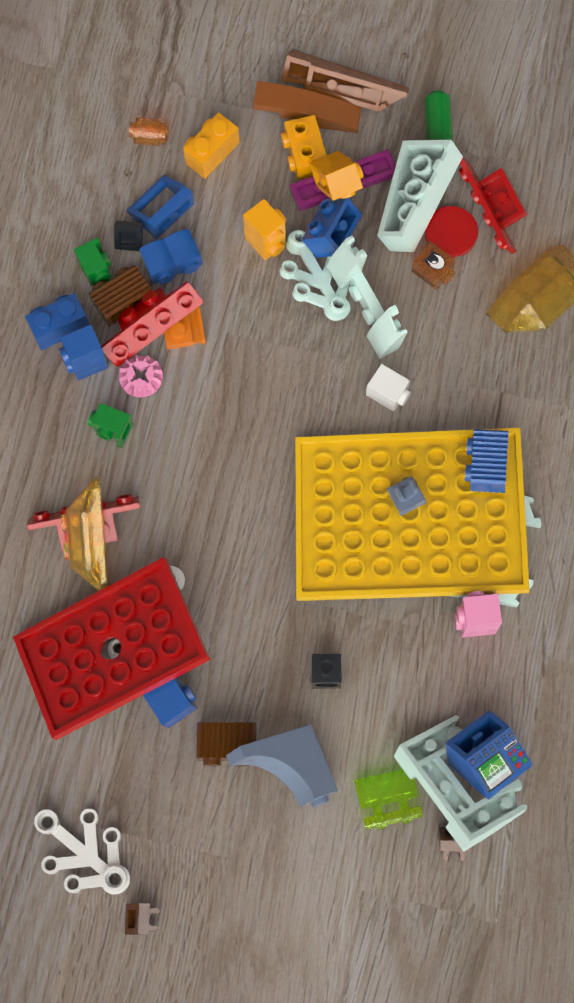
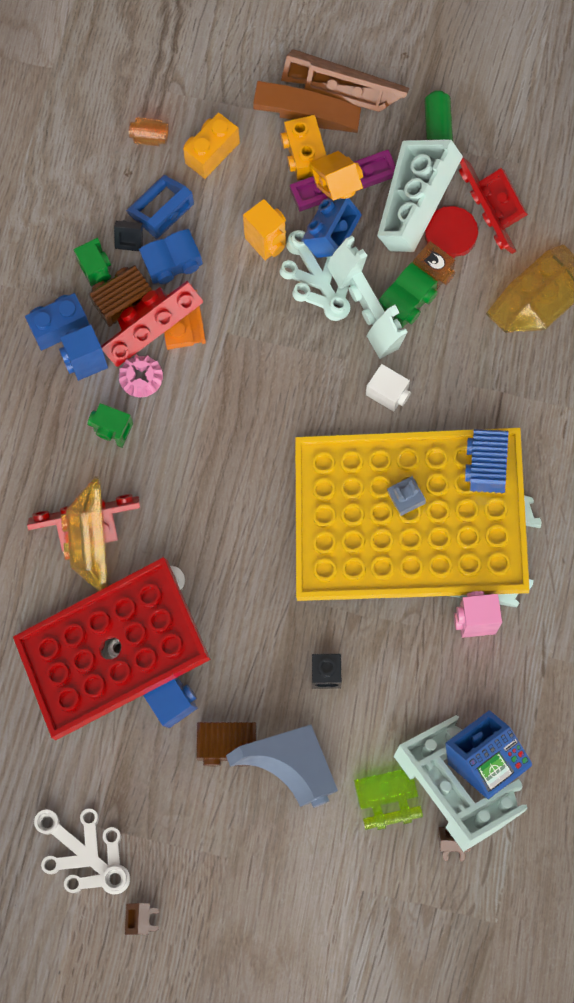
(409, 293): none -> green brick

